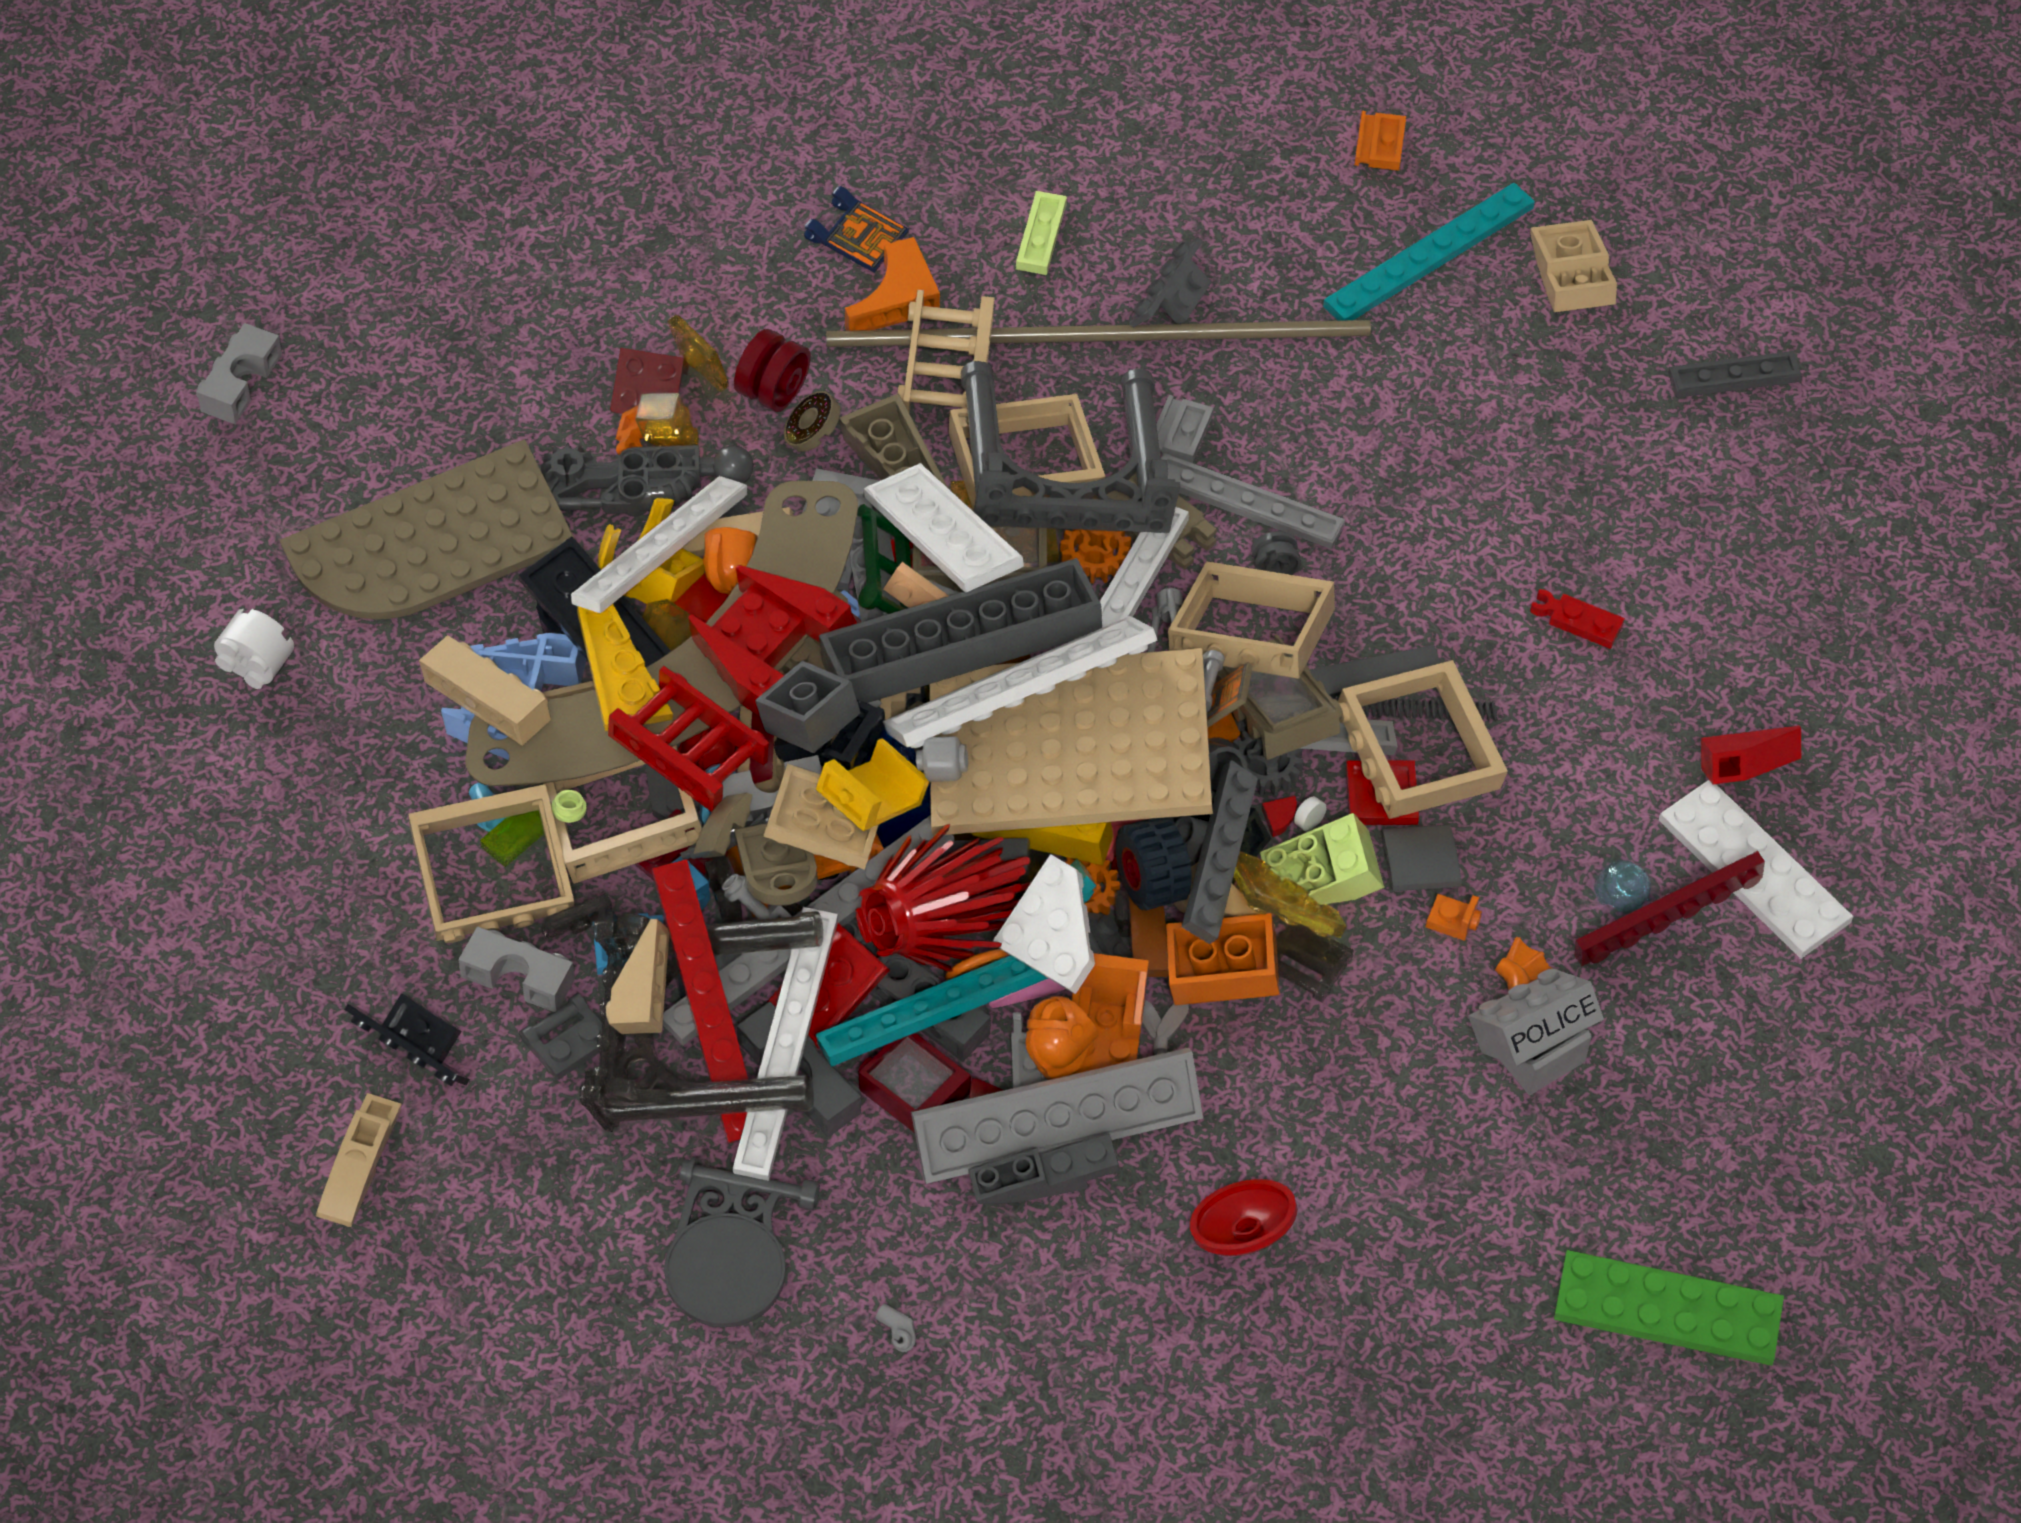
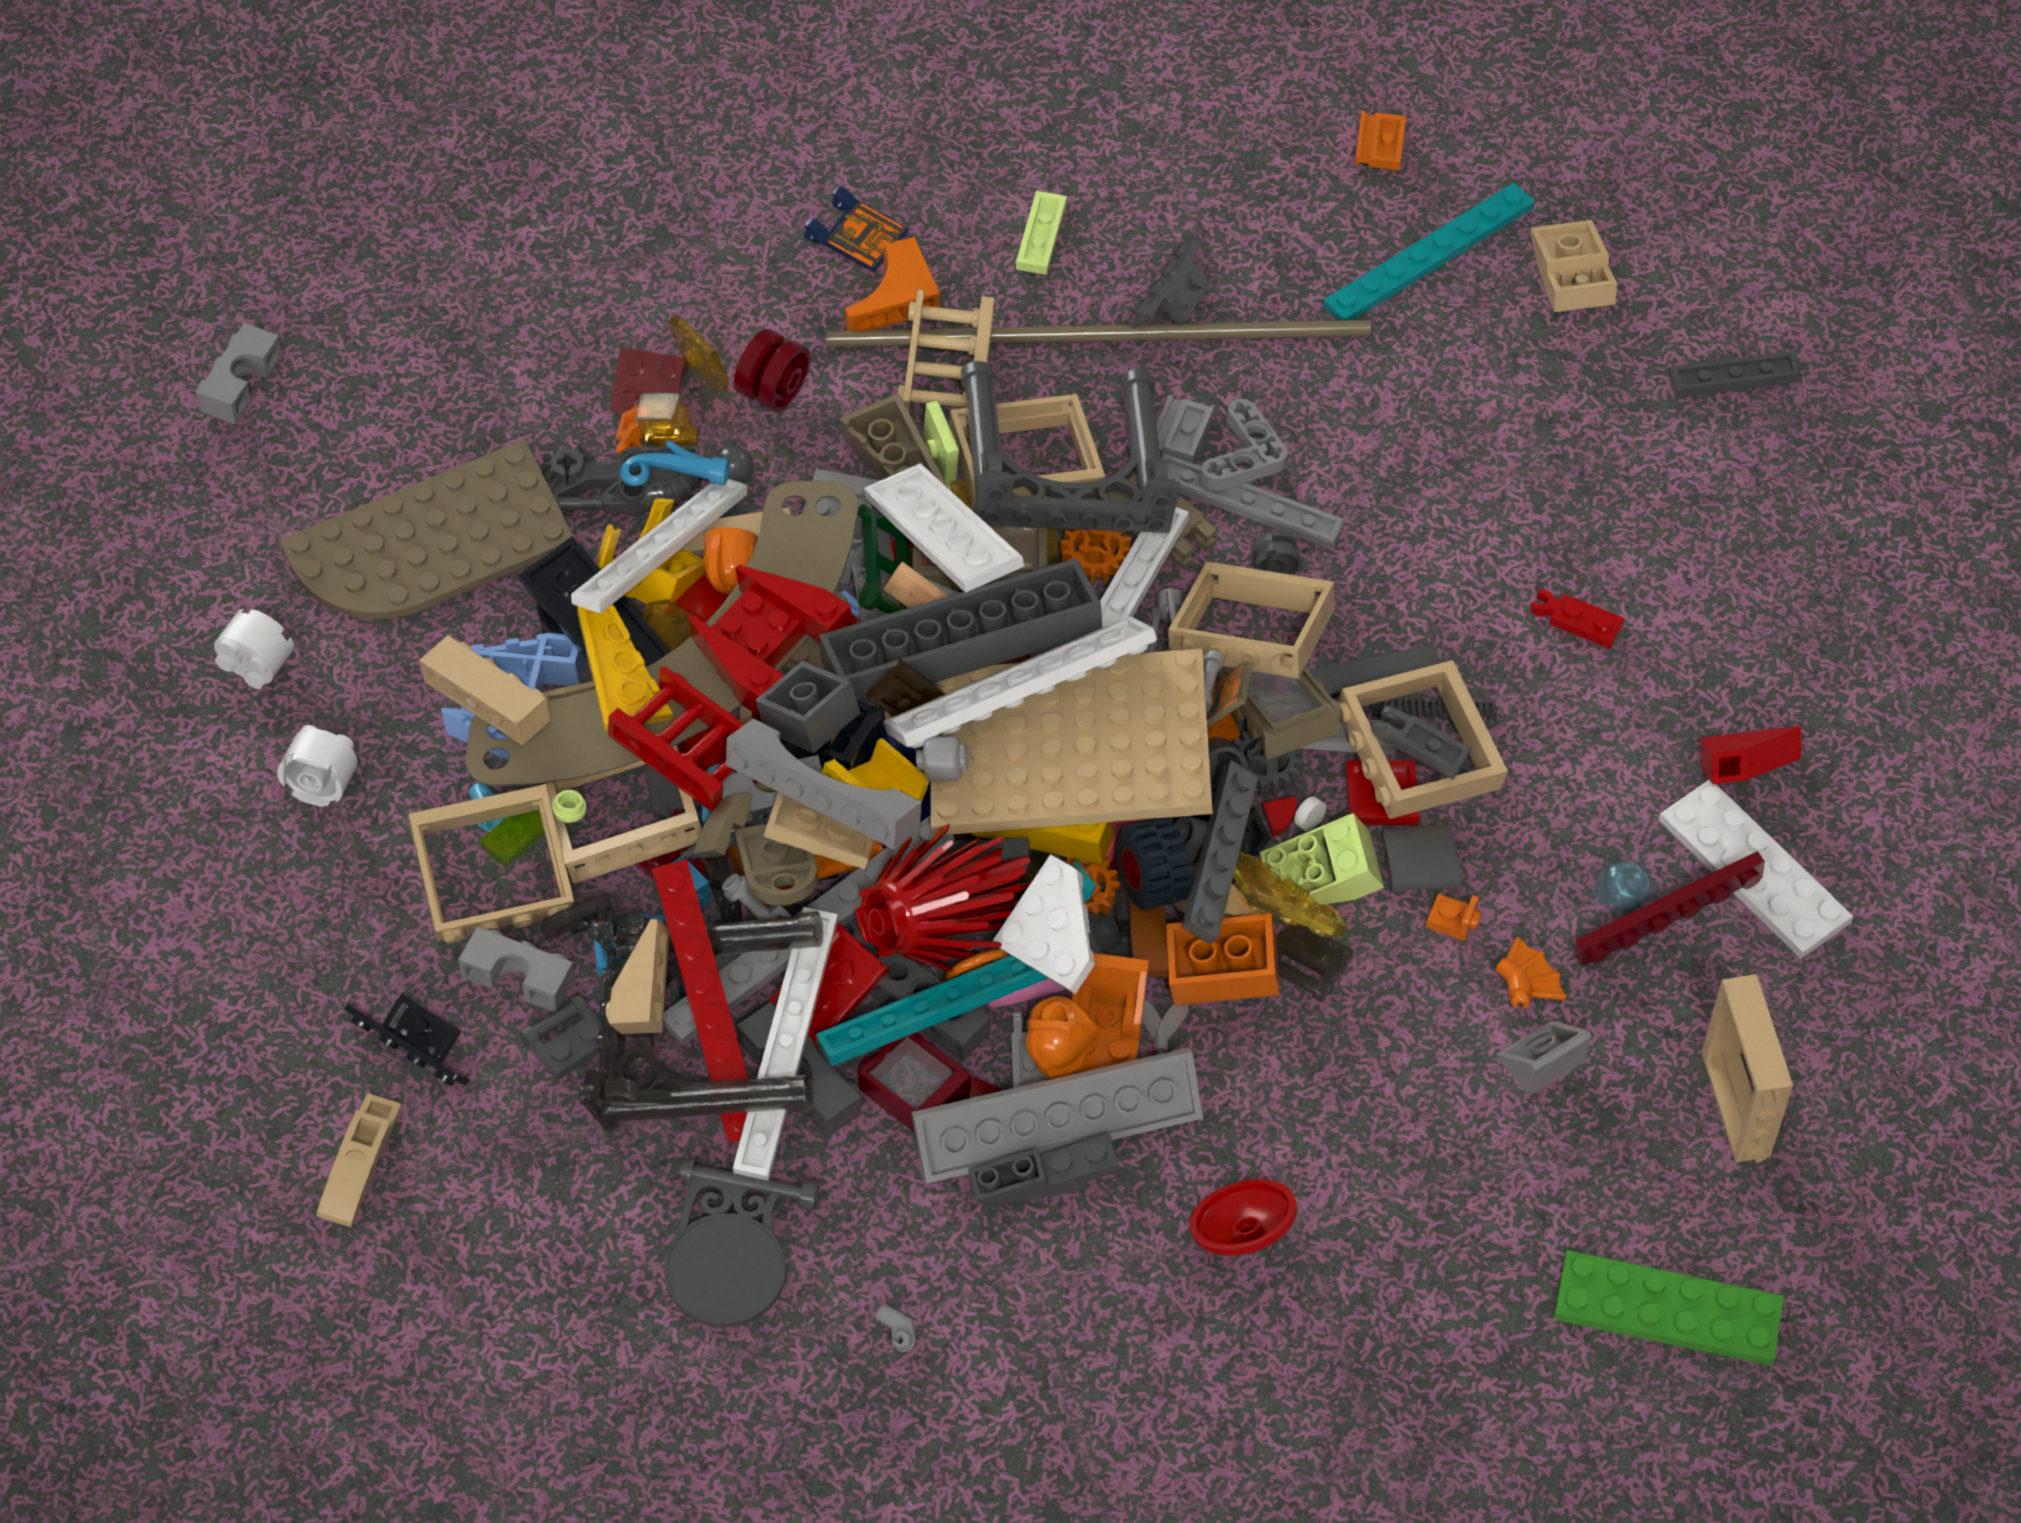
(318, 766): none -> white brick
(682, 461): none -> dark azure plant
(811, 420): tile -> none
(878, 814): none -> light grey arch
(903, 690): none -> dark brown plate
(940, 442): none -> yellowish green plate
(1222, 471): none -> light grey beam
(1421, 741): none -> dark grey hinge
(1535, 1016): light grey brick -> none
(1737, 1025): none -> tan window

